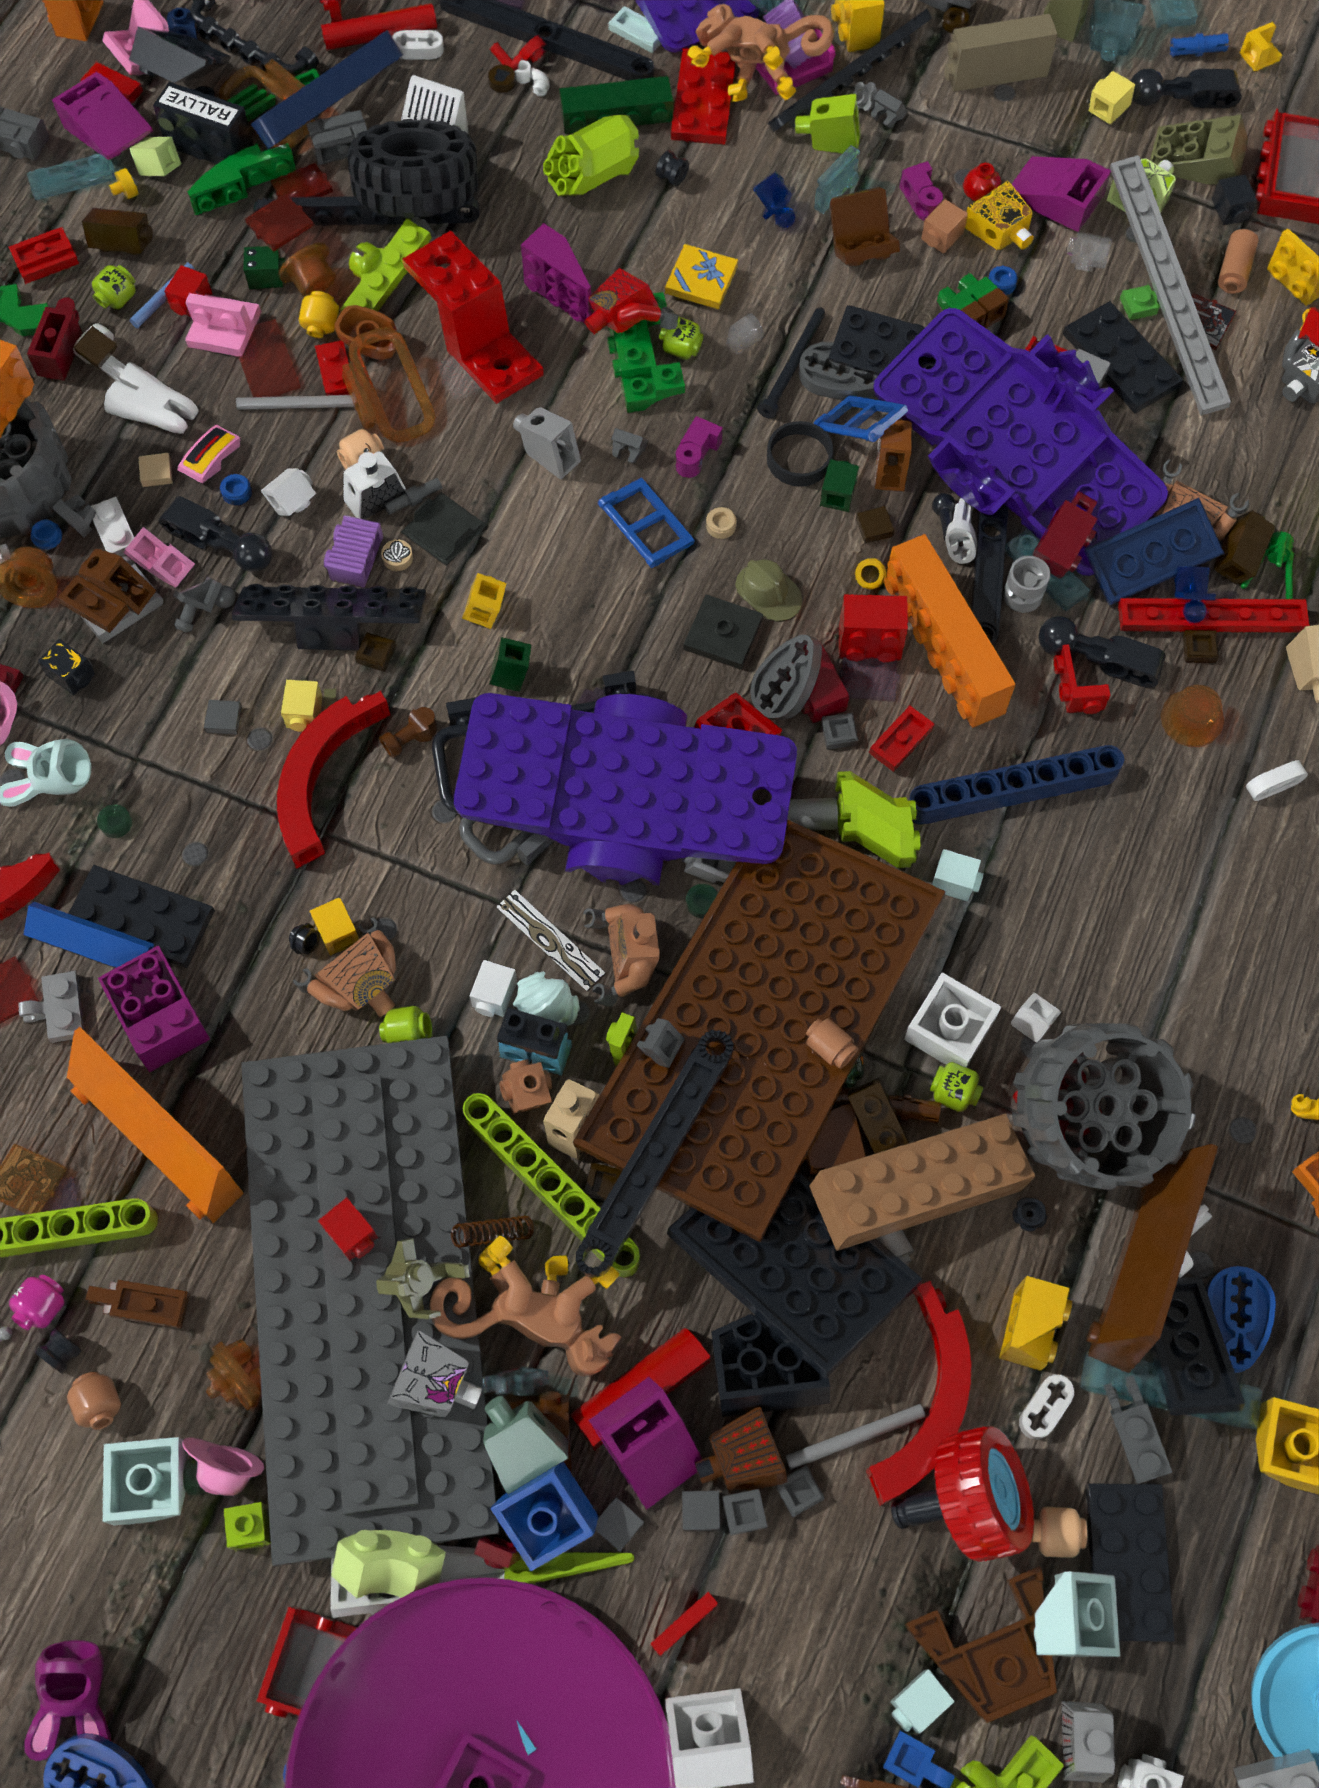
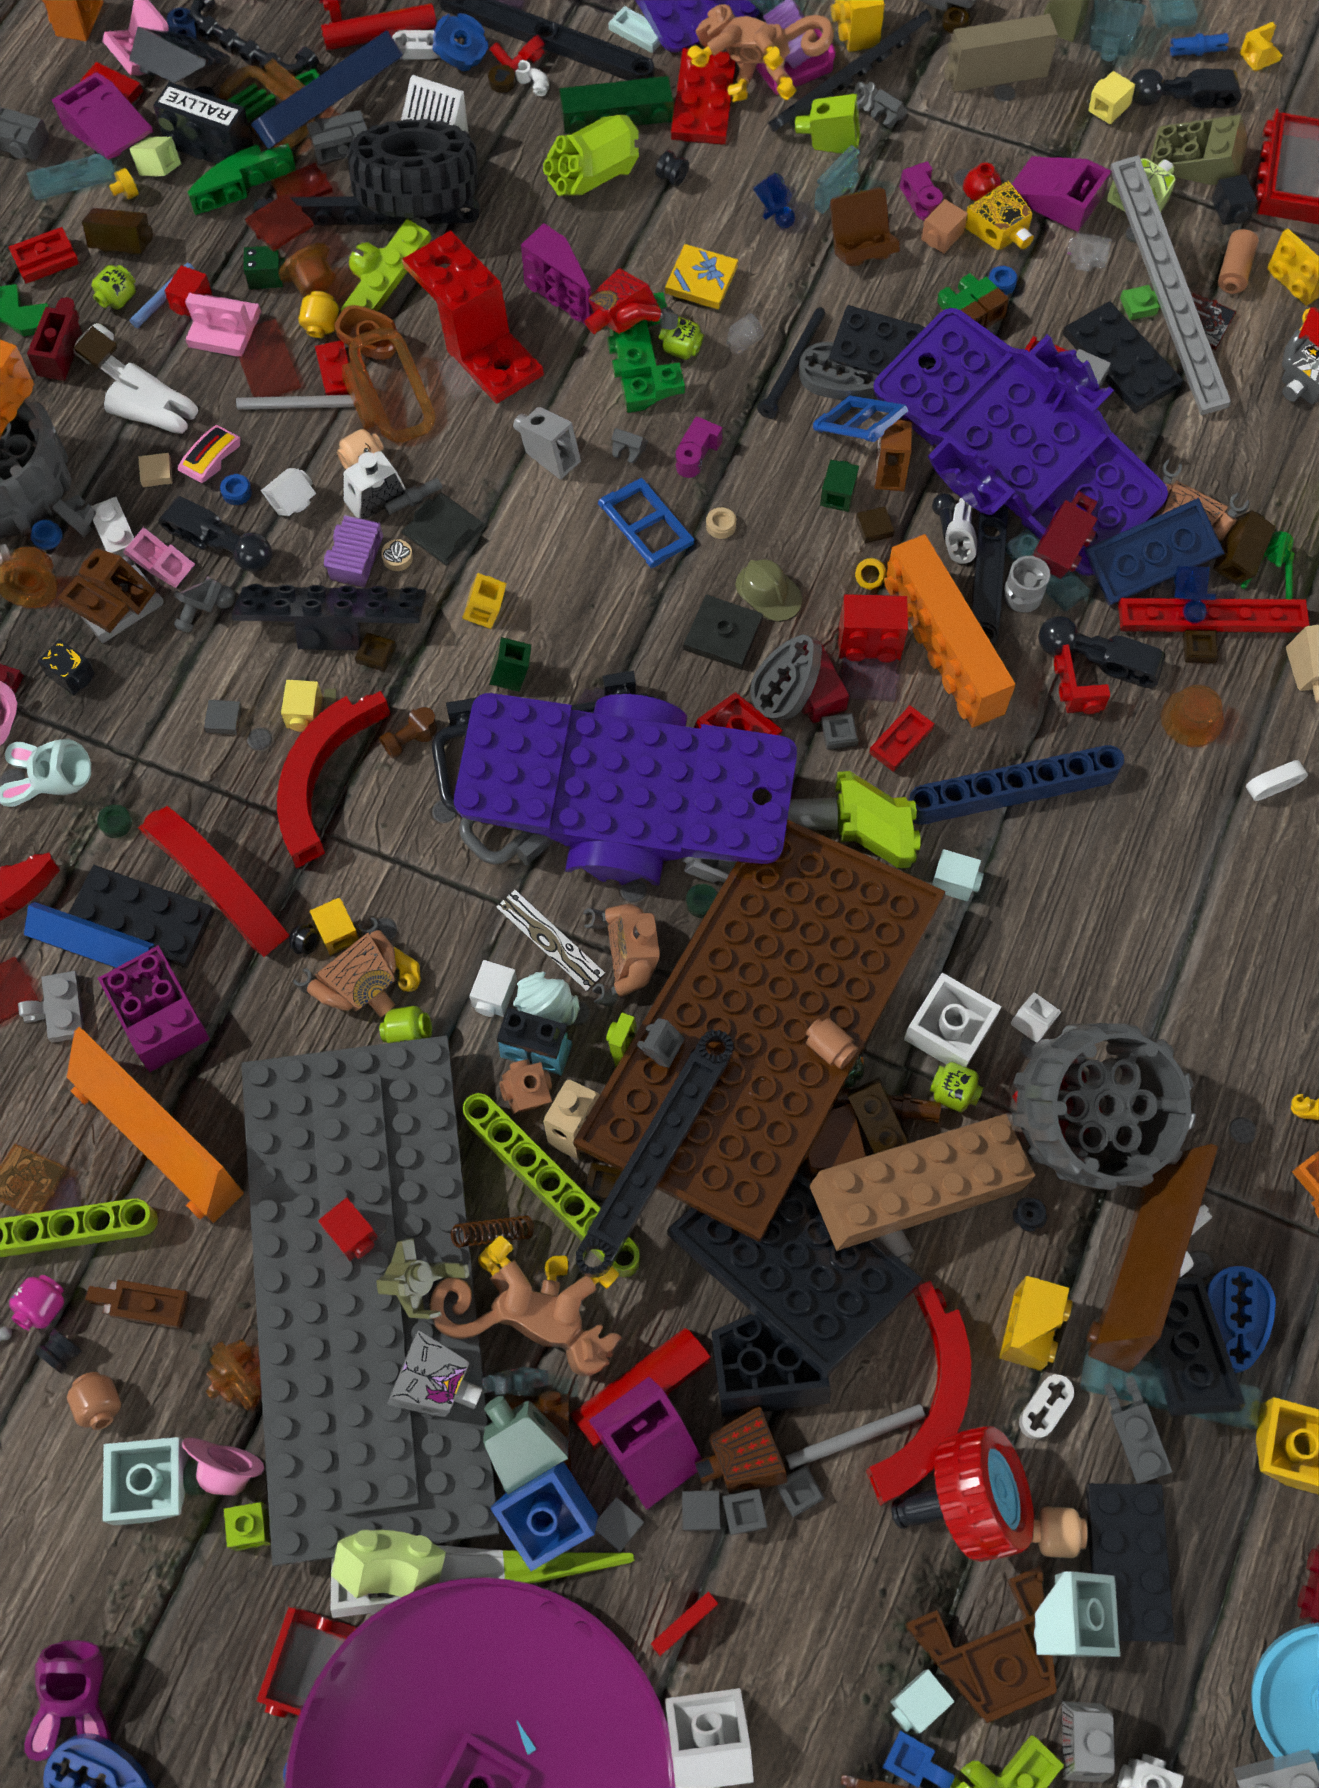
(215, 878): none -> red arch
(408, 971): none -> yellow arm
(450, 50): none -> blue plate
(497, 1551): dark red plate -> none
(801, 428): black tyre -> none

